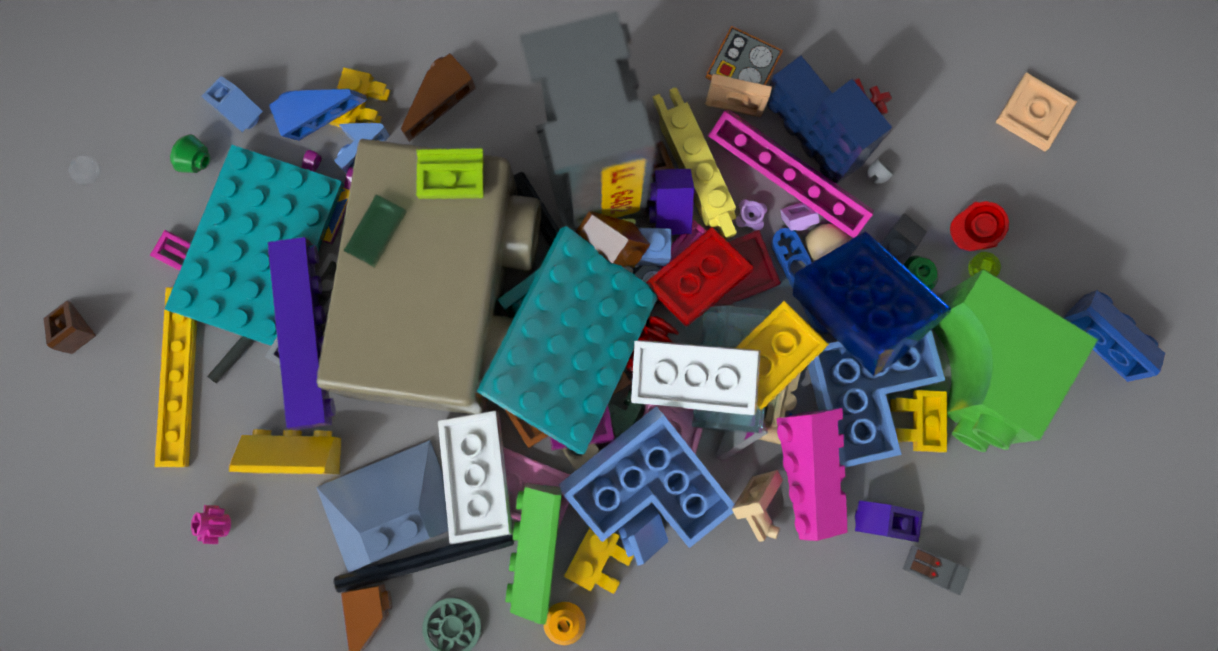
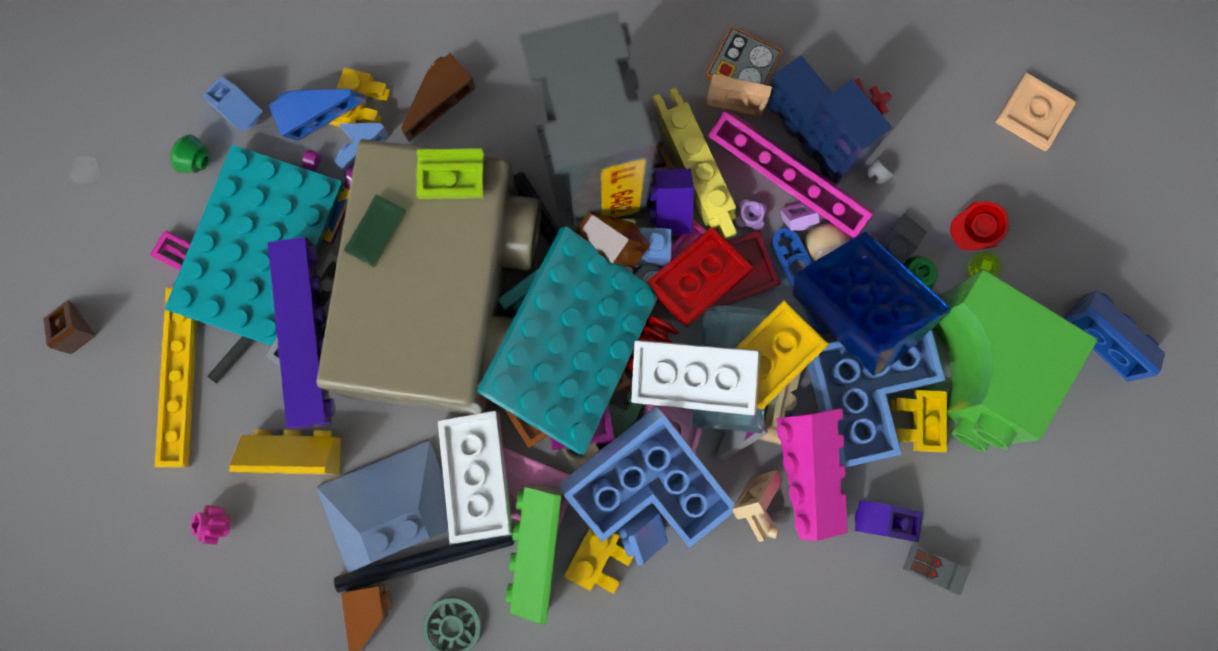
(557, 616): light orange cone -> none

